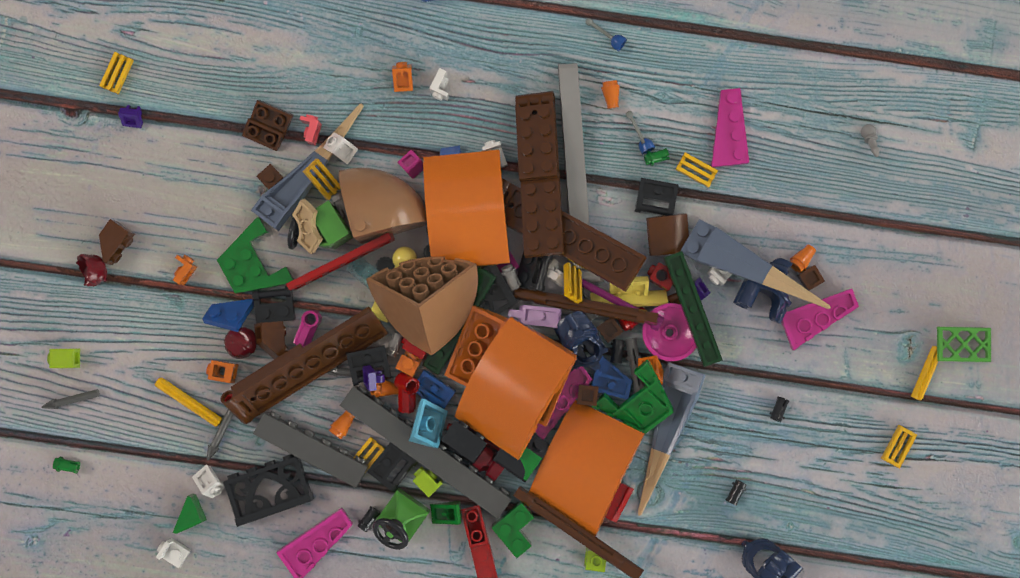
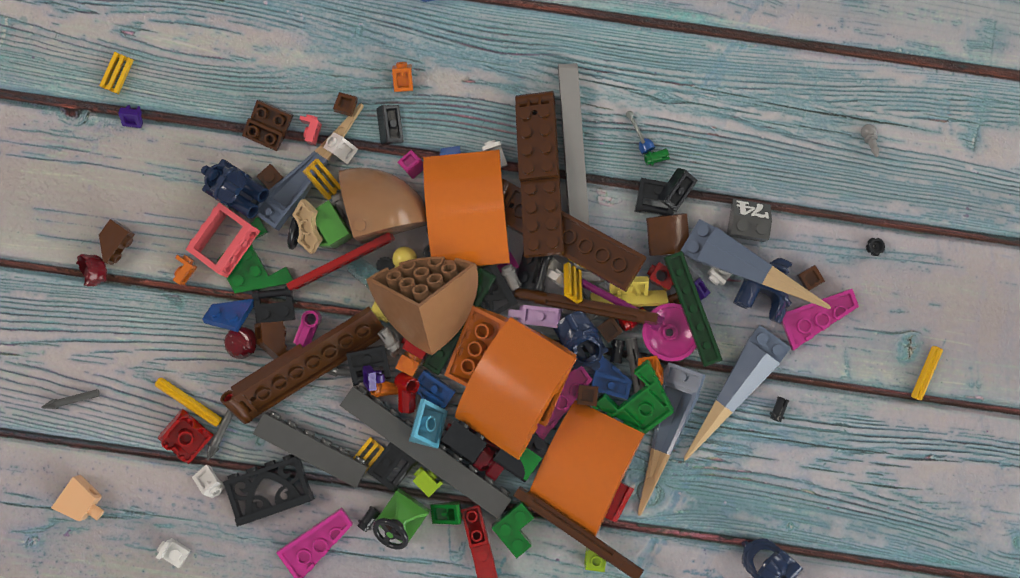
(64, 358): lime brick -> none
(66, 465): green pin -> none
(79, 500): none -> light nougat torso
(185, 436): none -> red slope
(190, 515): green slope -> none
(230, 374): orange brick -> none
(233, 188): none -> dark blue helmet
(236, 248): none -> coral window
(341, 425): orange cone -> none
(345, 104): none -> reddish brown plate
(389, 124): none -> black slope
(389, 340): none -> light grey pin
(440, 81): white bracket -> none
(611, 93): orange cone -> none
(617, 41): hinge -> none
(677, 189): none -> black slope
(705, 166): yellow tile -> none
(730, 133): dark pink wing -> none
(736, 492): black pin -> none
(750, 220): none -> dark grey slope
(755, 363): none -> sand blue plate
(802, 259): orange cone -> none
(880, 246): none -> black plate
(891, 444): yellow tile -> none
(985, 344): bright green window -> none

